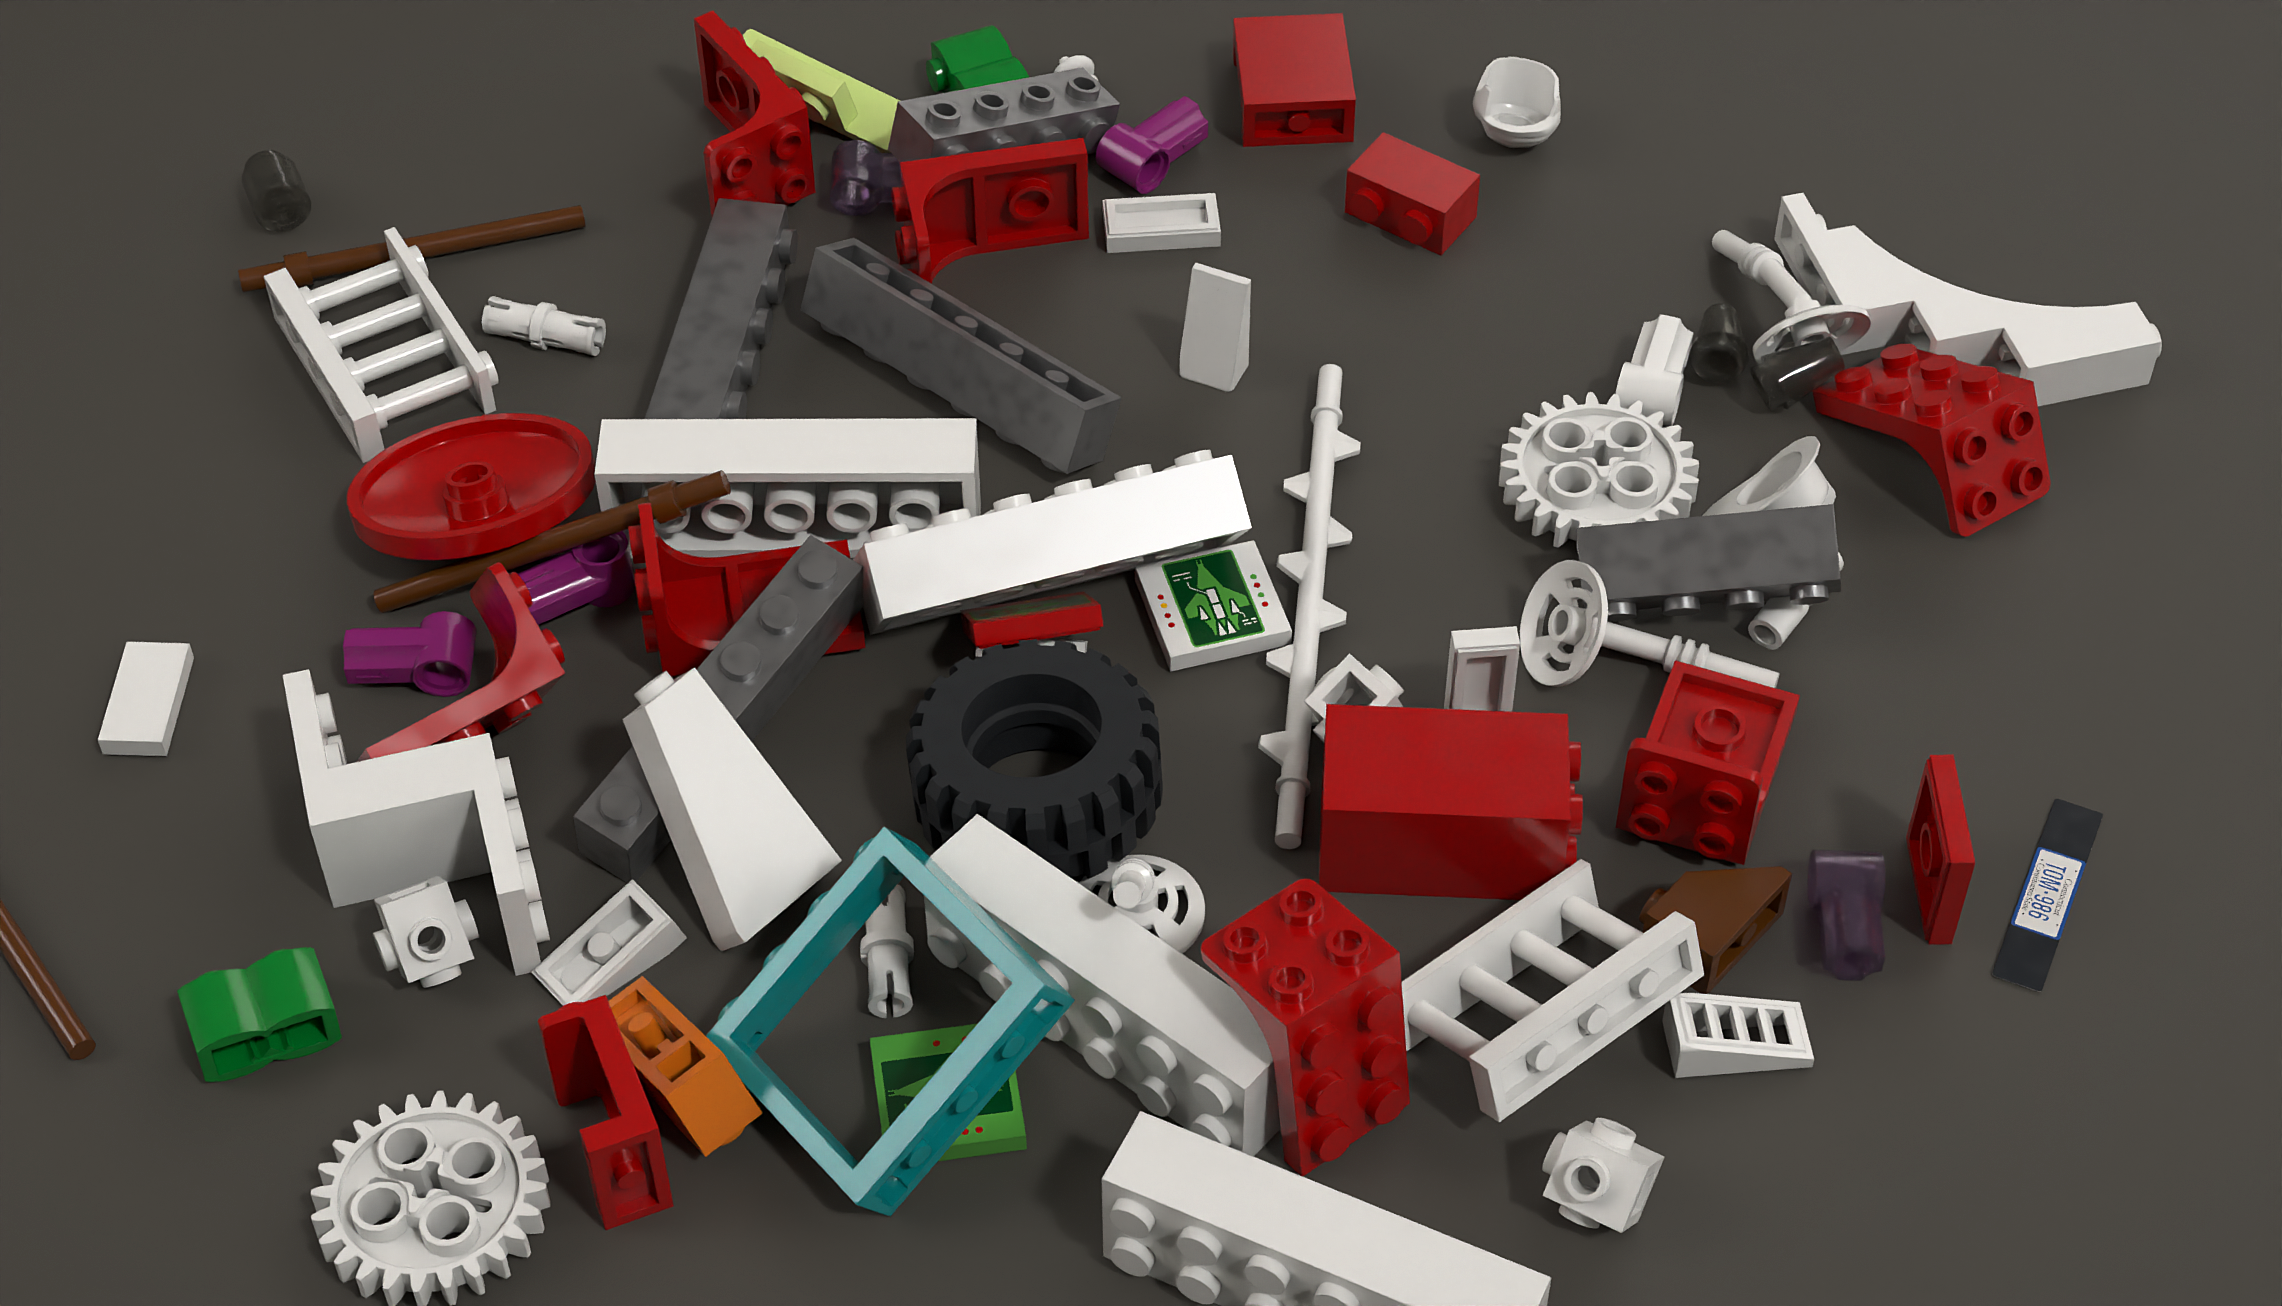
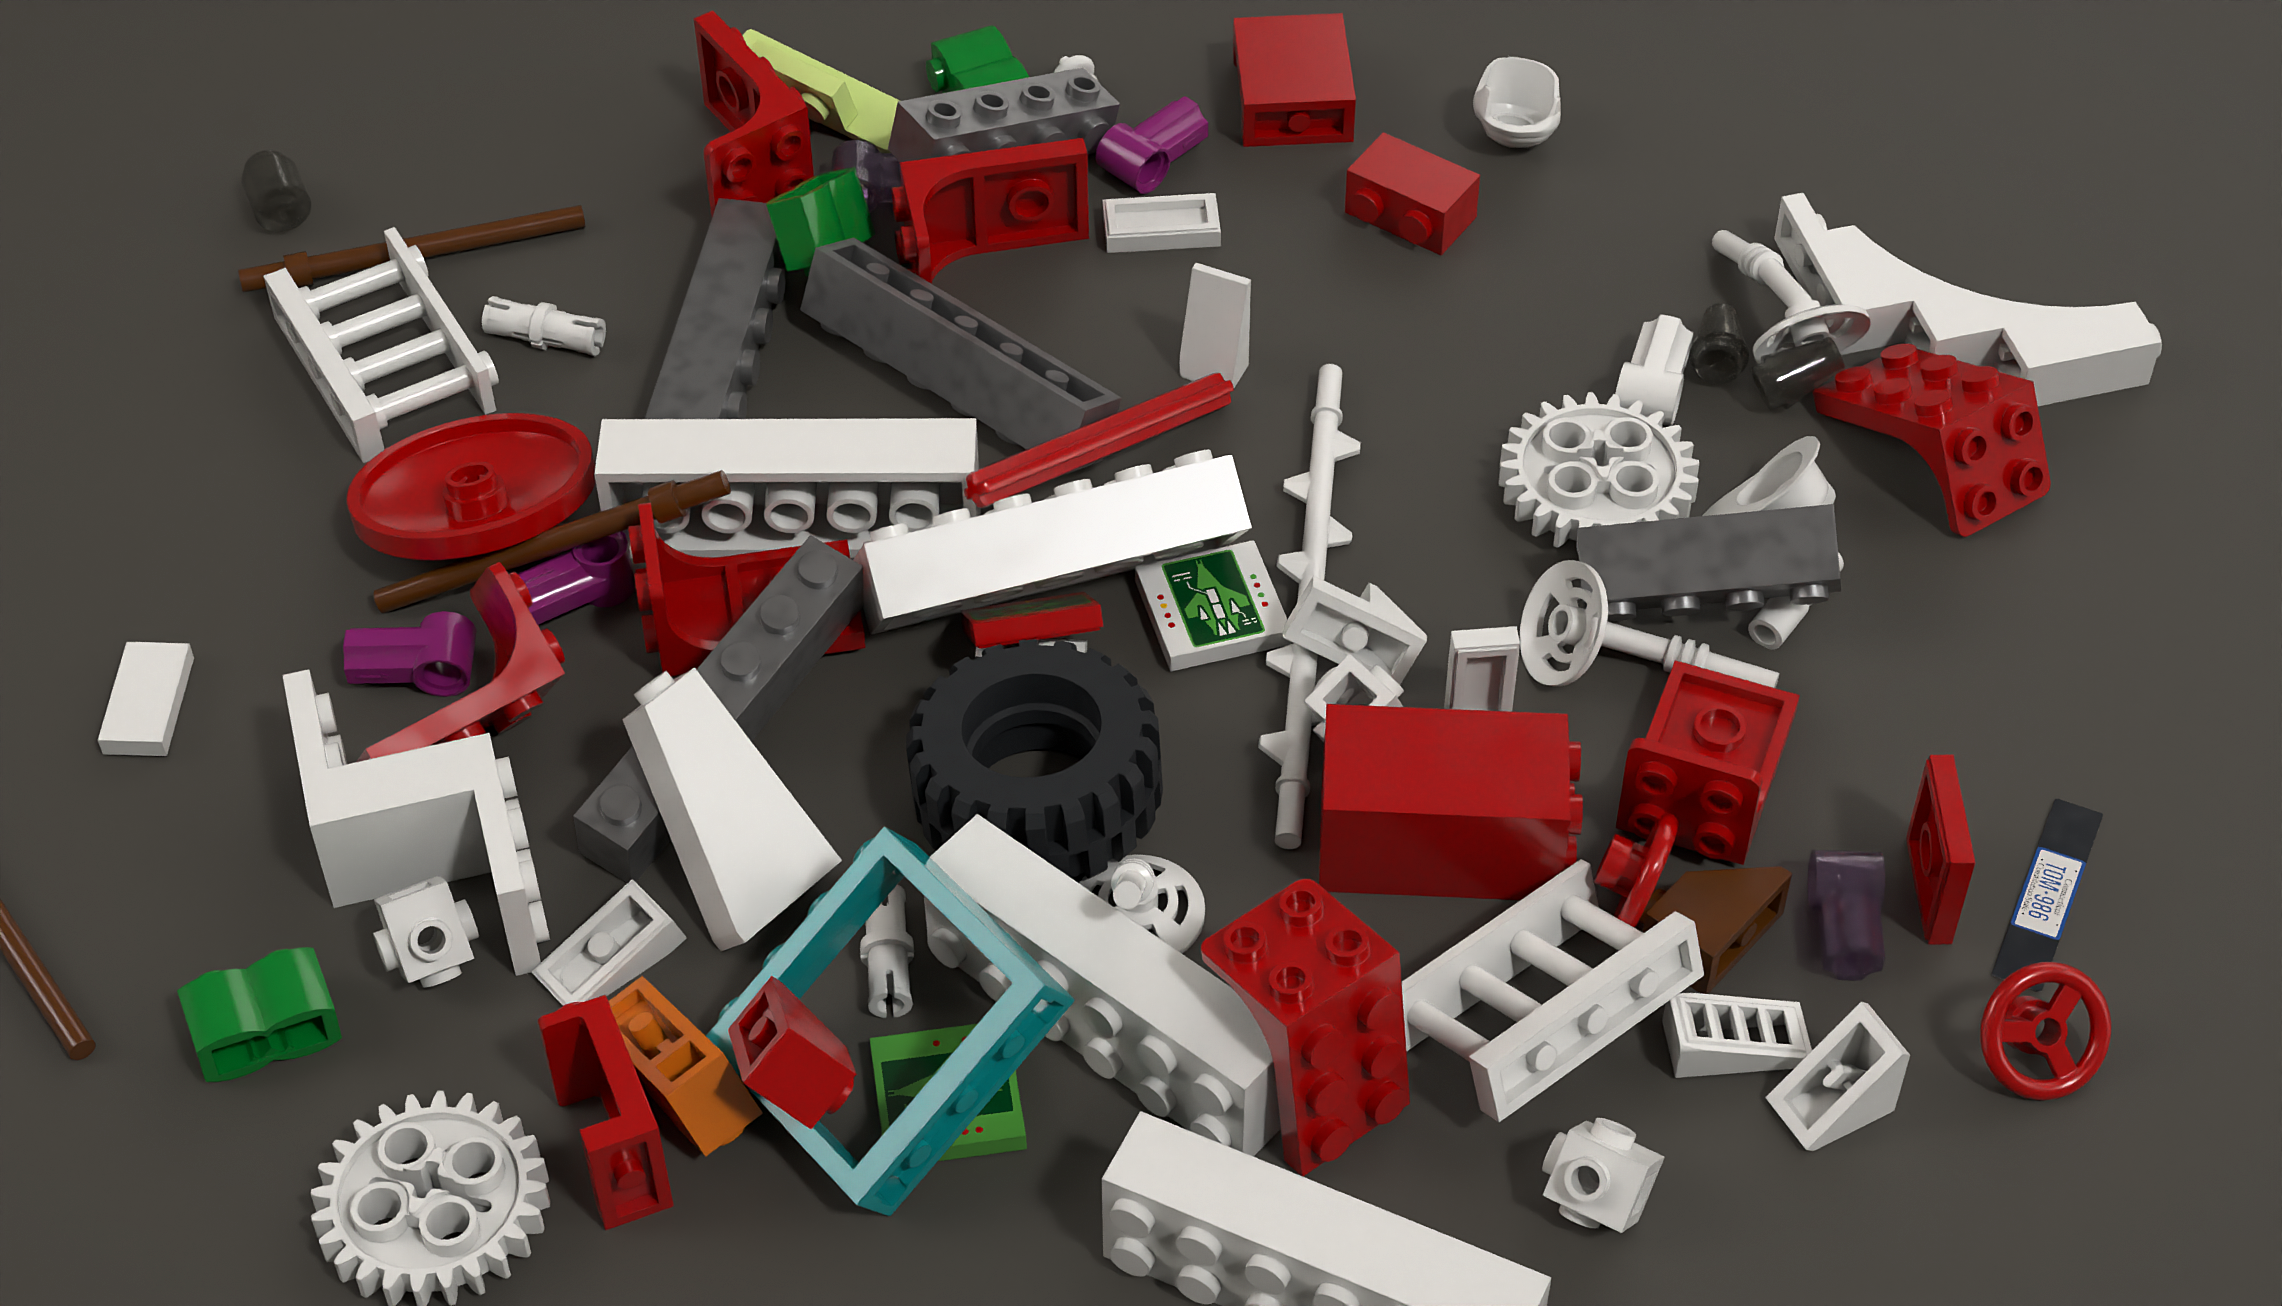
(791, 1055): none -> red slope
(818, 214): none -> green brick
(1097, 440): none -> red axle
(1365, 626): none -> white slope
(1635, 868): none -> red piece
(1843, 1081): none -> white slope
(2016, 1020): none -> red piece

